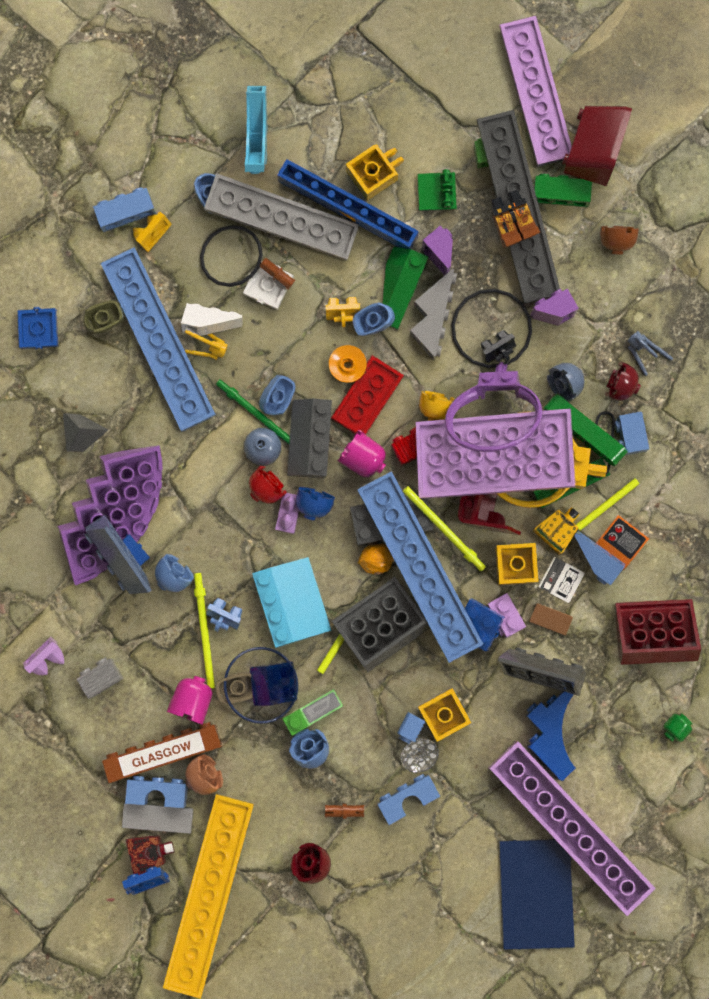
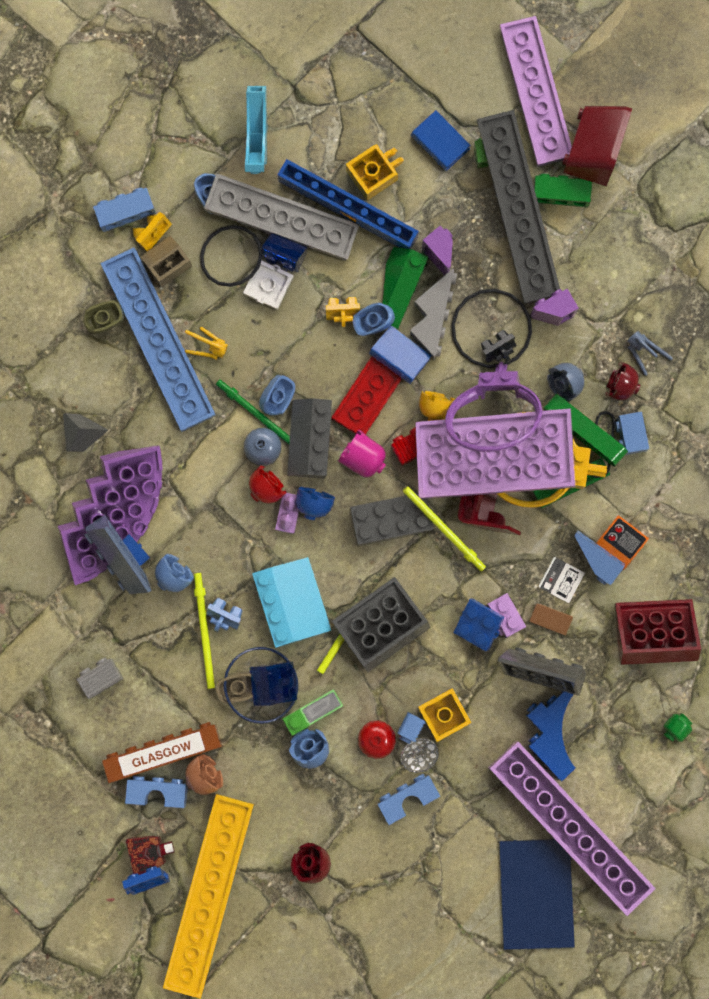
(37, 328): blue plate -> none
(47, 650): lavender tile -> none
(157, 818): light grey piece -> none
(166, 261): none -> dark tan slope
(192, 699): dark pink cylinder -> none
(208, 320): white slope -> none
(277, 273): dark orange axle -> none
(284, 252): none -> clear blue slope
(344, 811): dark orange pin -> none
(347, 354): light orange dish -> none
(376, 559): light orange hair -> none
(376, 739): none -> red cylinder
(400, 354): none -> piece
(420, 567): medium blue plate -> none
(437, 191): green hinge -> none
(440, 140): none -> blue piece
(513, 214): hips -> none
(516, 564): yellow brick -> none
(558, 529): yellow torso -> none
(607, 504): neon yellow bar -> none
(618, 238): dark orange cylinder -> none

